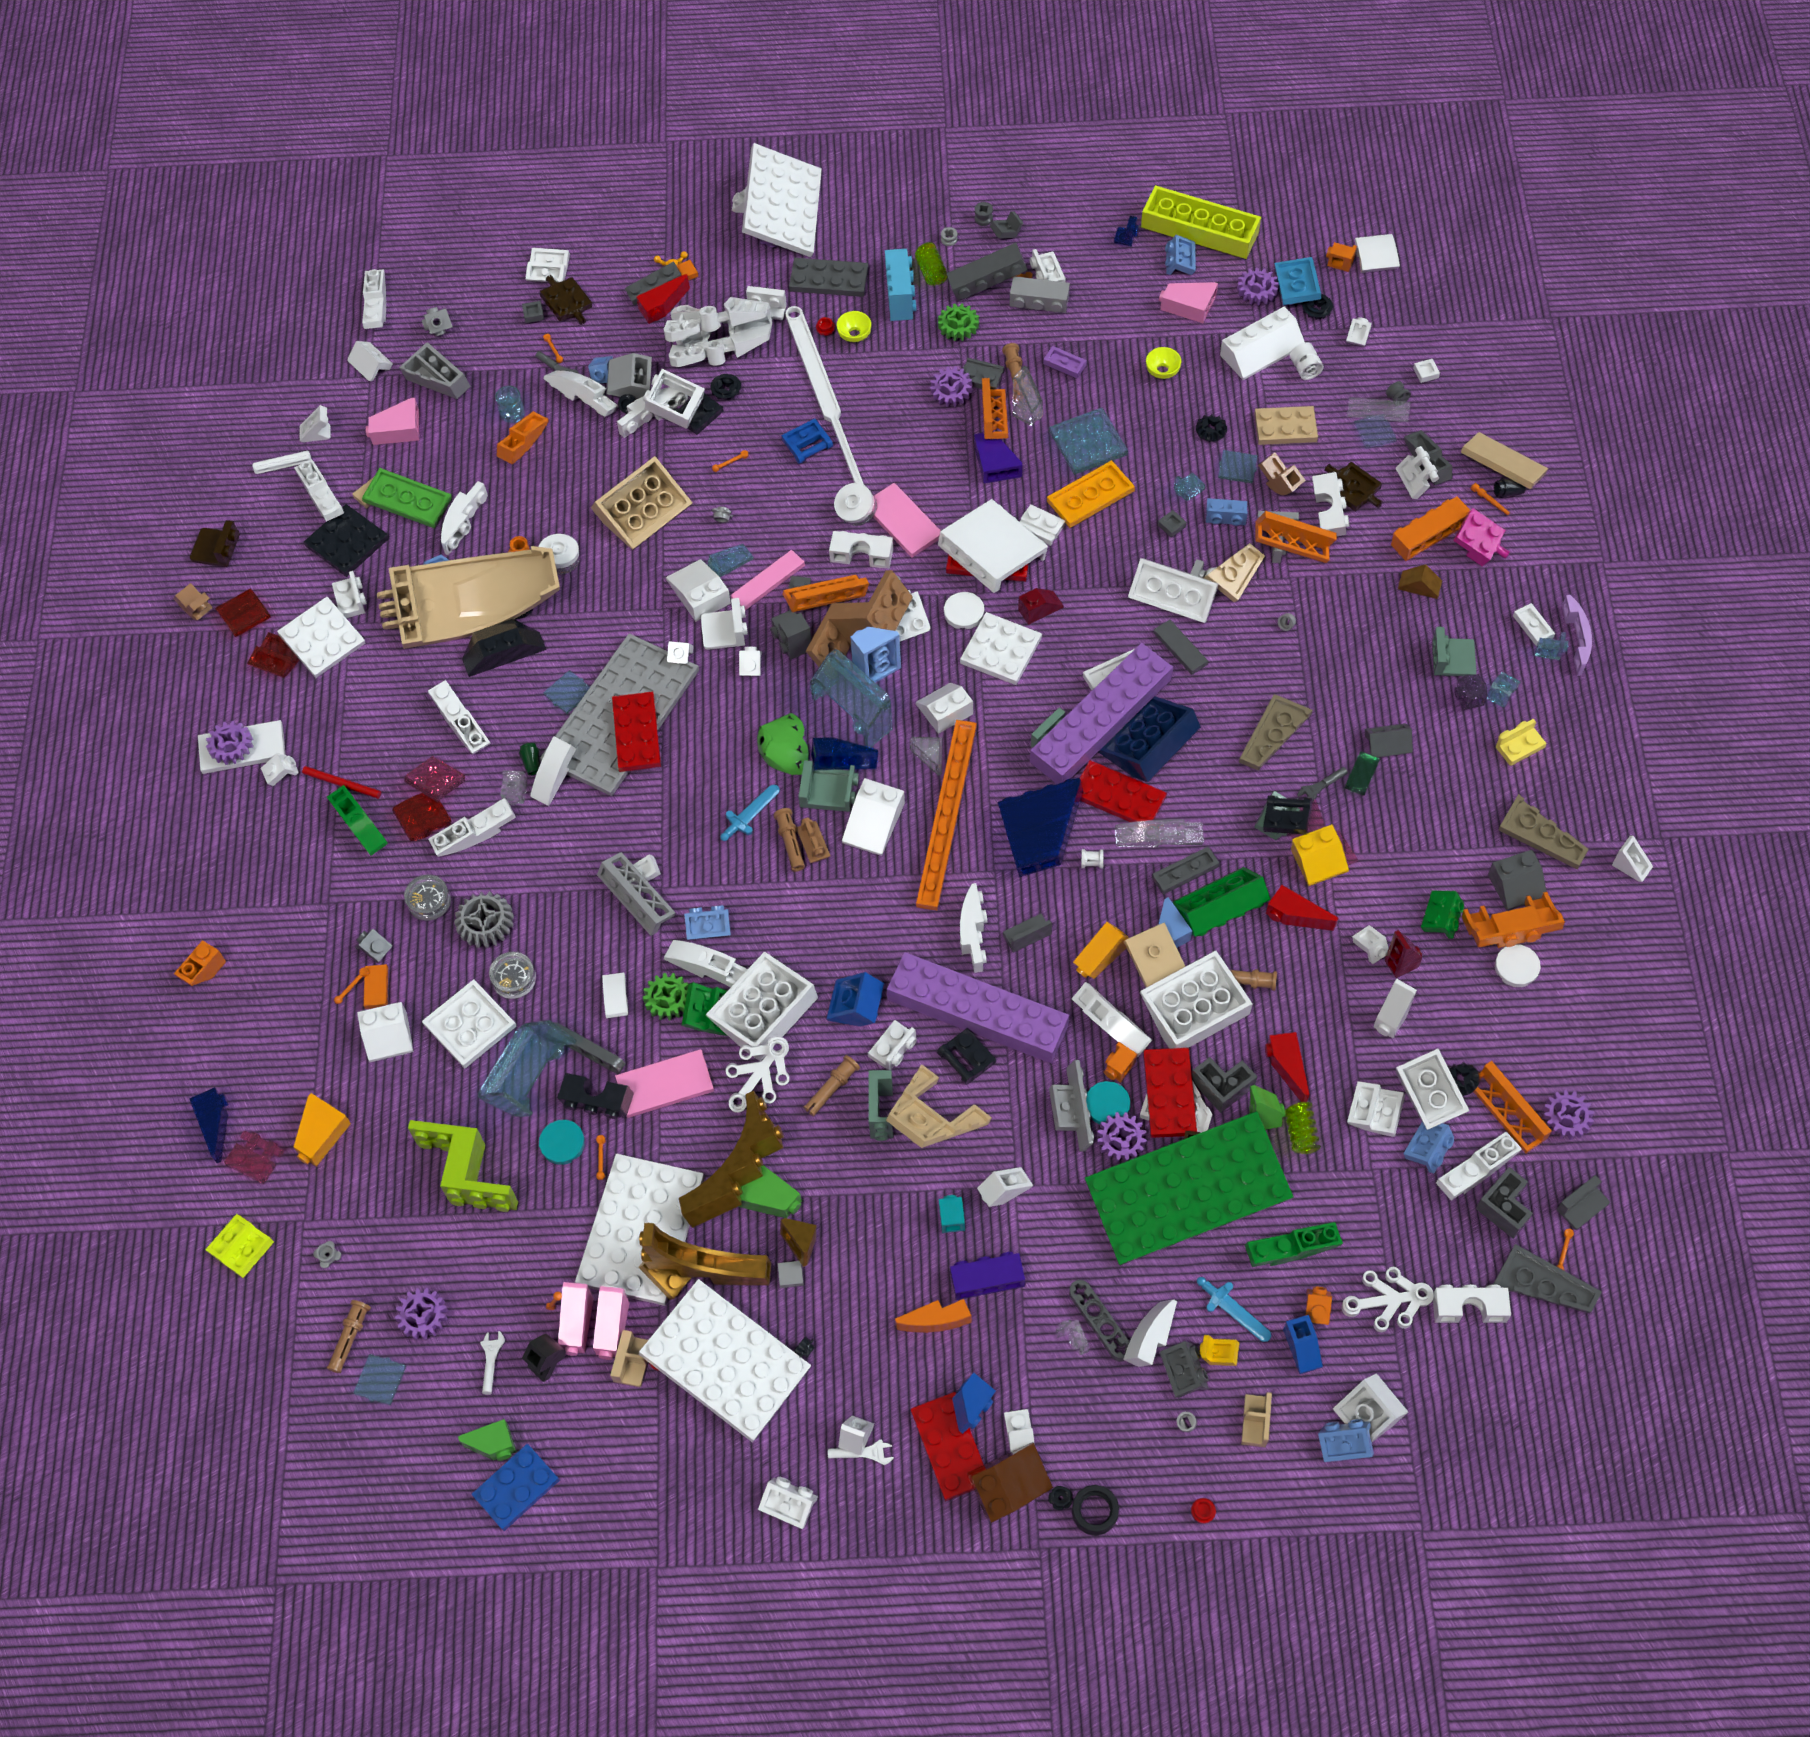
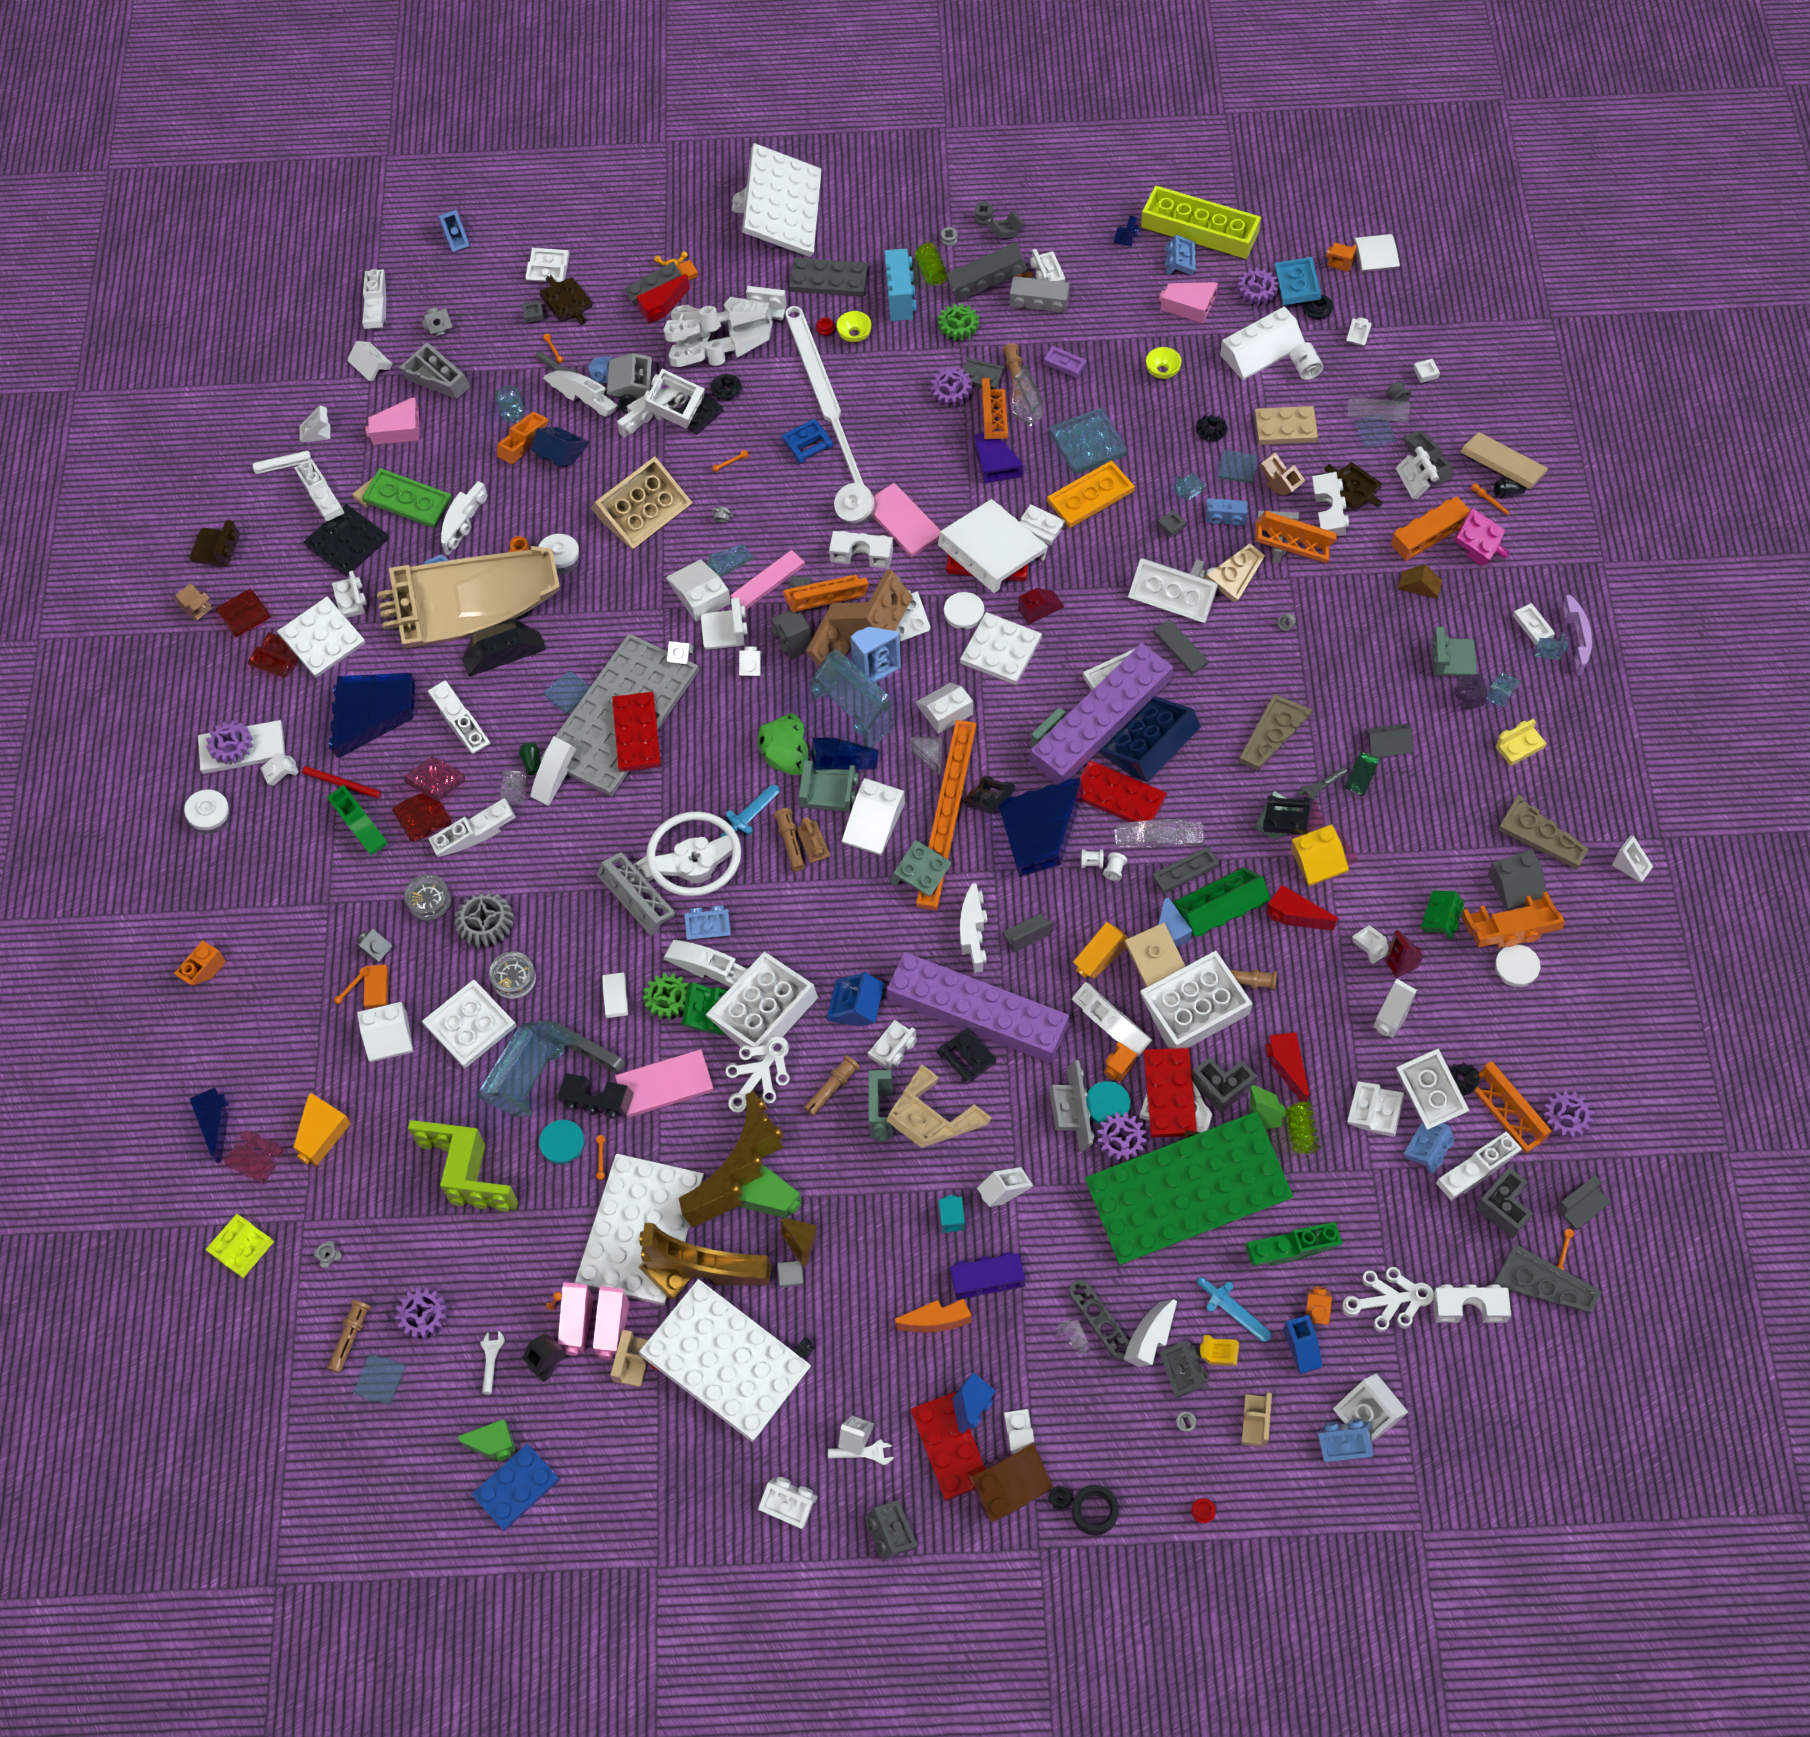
(207, 812): none -> white piece
(369, 708): none -> clear blue slope
(453, 230): none -> medium blue slope
(558, 445): none -> dark blue slope
(681, 861): none -> white piece
(890, 1530): none -> dark grey bracket
(921, 869): none -> sand green bracket
(985, 800): none -> black plate
(1115, 866): none -> white bush

